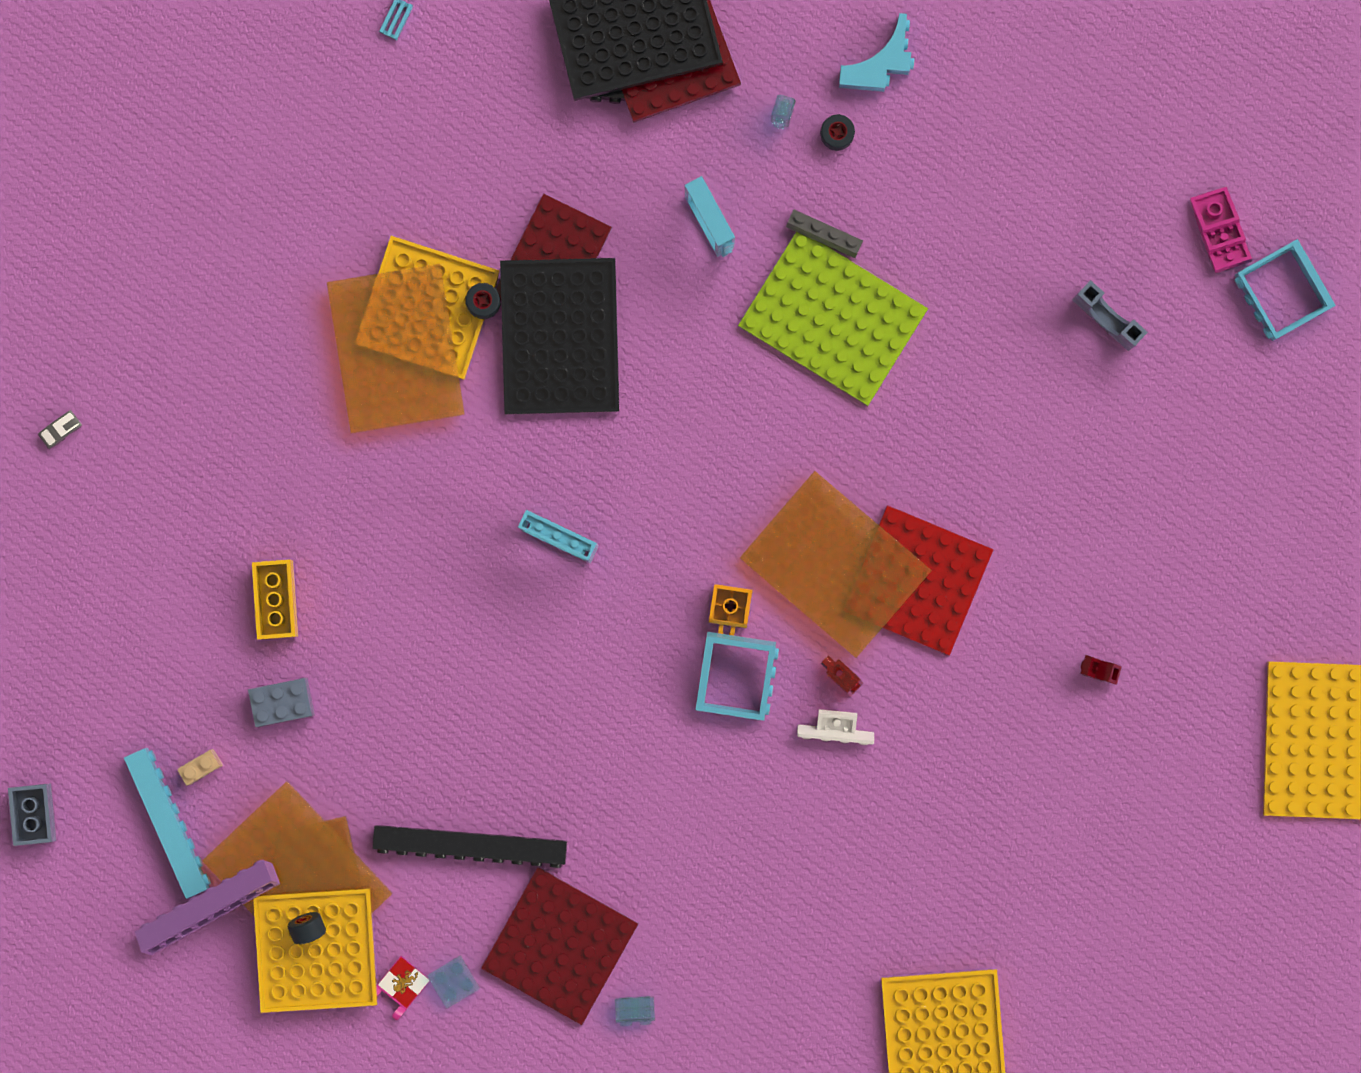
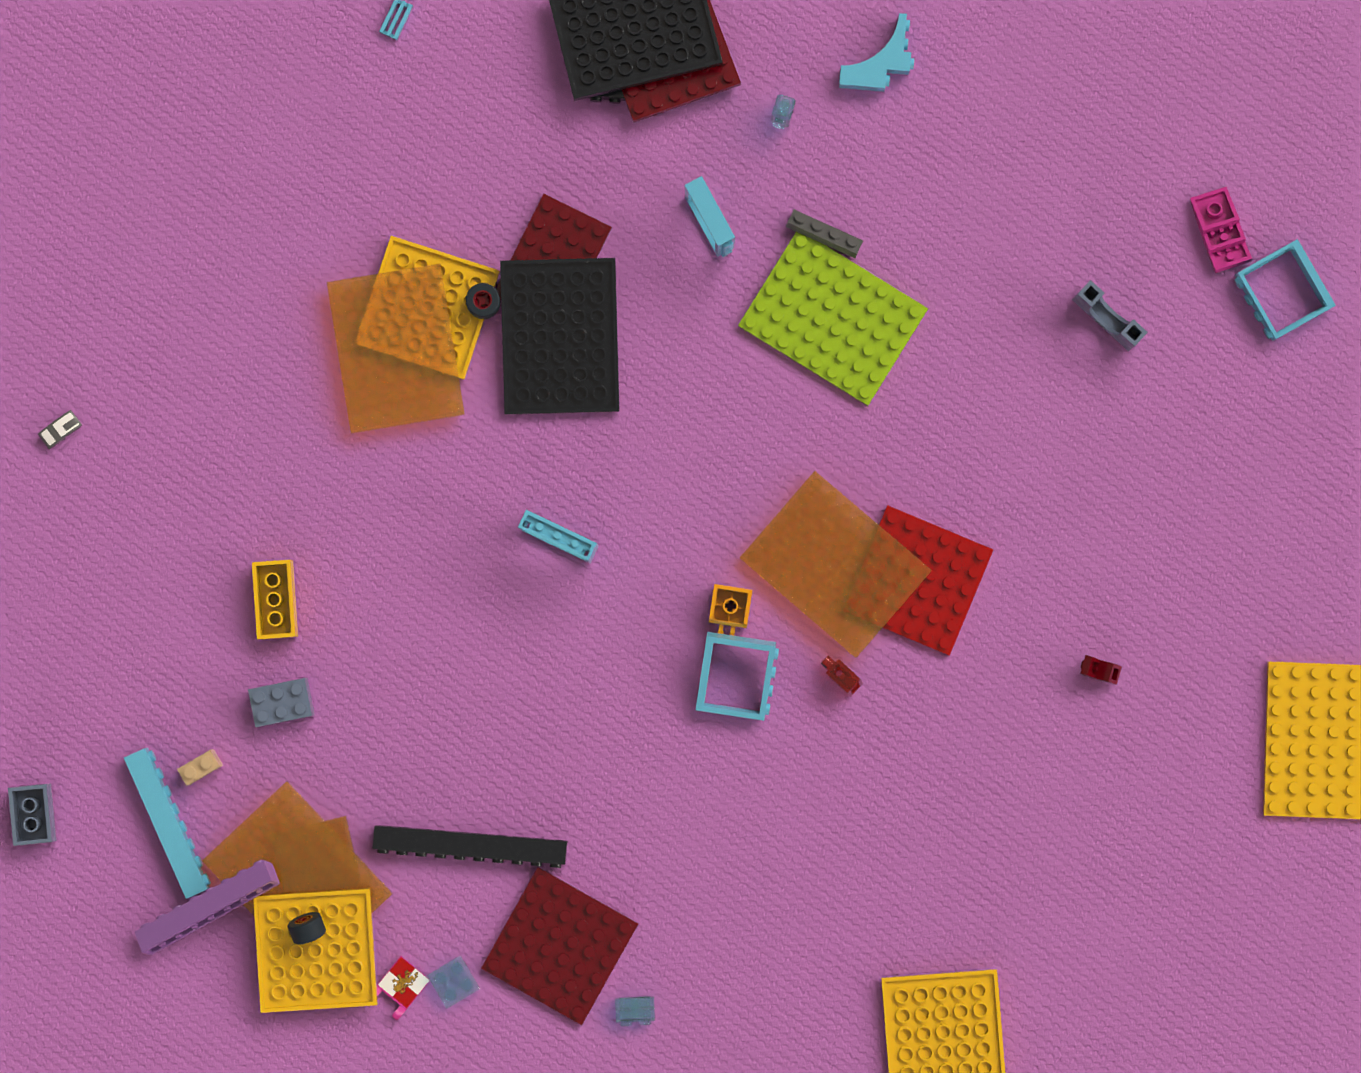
(837, 125): black wheel -> none
(837, 727): white bracket -> none

